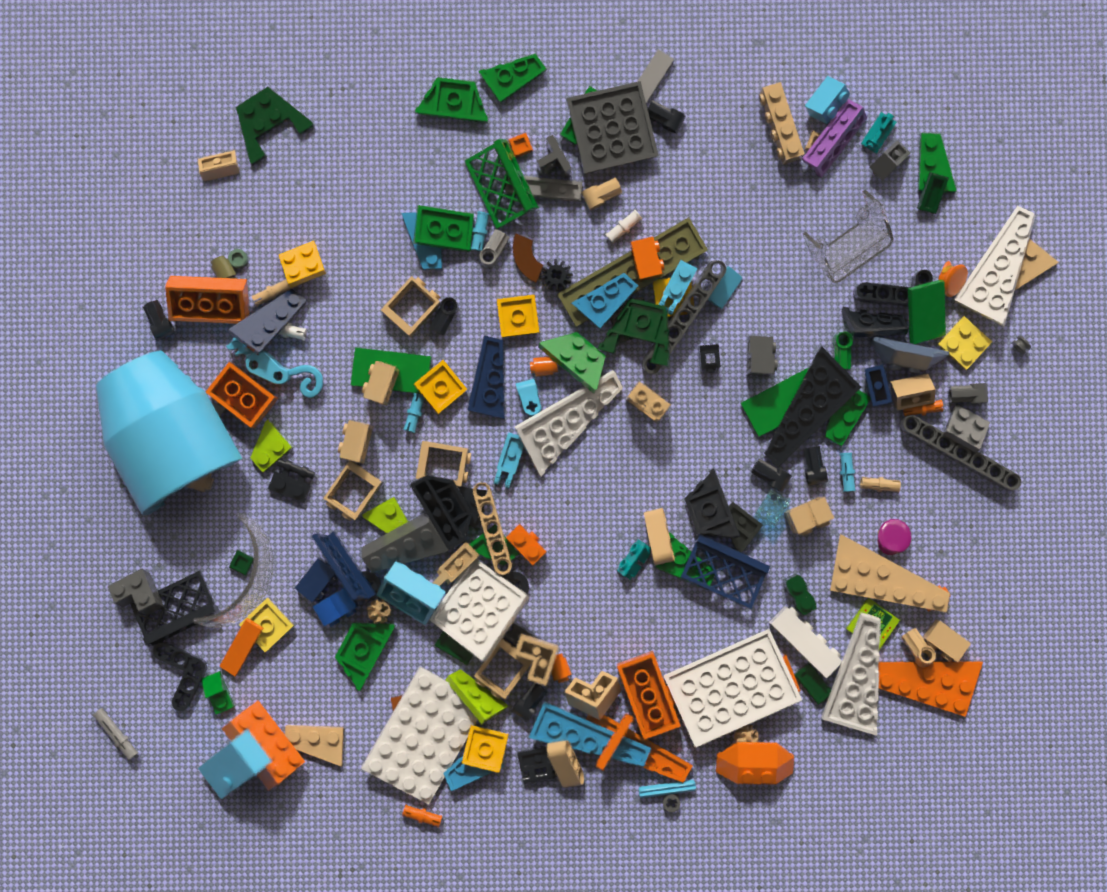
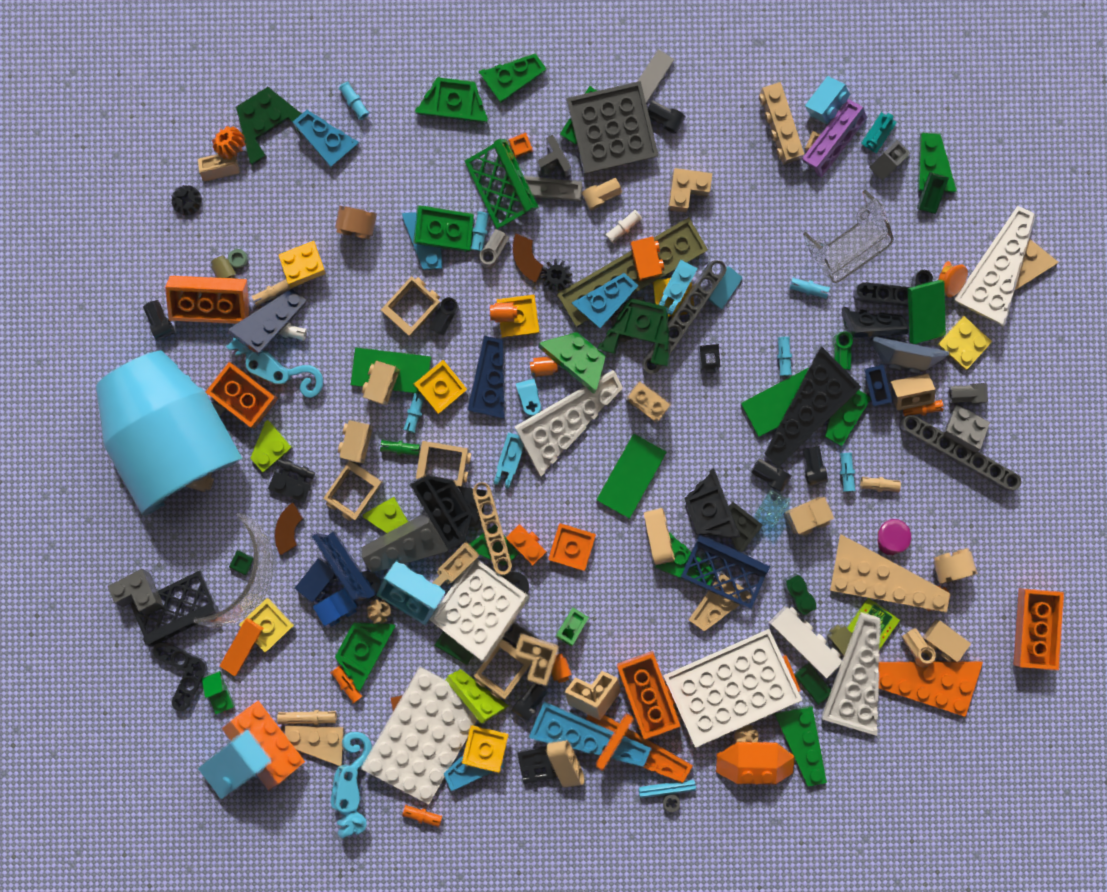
(115, 734): light grey pin -> none
(189, 208): none -> black gear
(228, 142): none -> orange gear
(286, 528): none -> reddish brown tile
(314, 717): none -> tan pin
(324, 138): none -> dark azure wing
(346, 684): none -> orange pin
(347, 788): none -> medium azure animal
(353, 100): none -> medium azure pin
(355, 221): none -> medium nougat brick
(399, 448): none -> green pin
(503, 312): none -> orange brick
(571, 627): none -> slope
(572, 546): none -> orange plate
(628, 566): teal hinge -> none
(631, 475): none -> green tile
(685, 183): none -> tan brick
(715, 607): none -> tan wing
(760, 356): dark grey brick -> none
(784, 356): none -> medium azure pin
(802, 737): none -> green wing
(809, 288): none -> medium azure pin
(840, 637): none -> olive brick
(954, 567): none -> tan brick
(1021, 345): dark grey bush -> none
(1038, 629): none -> orange brick

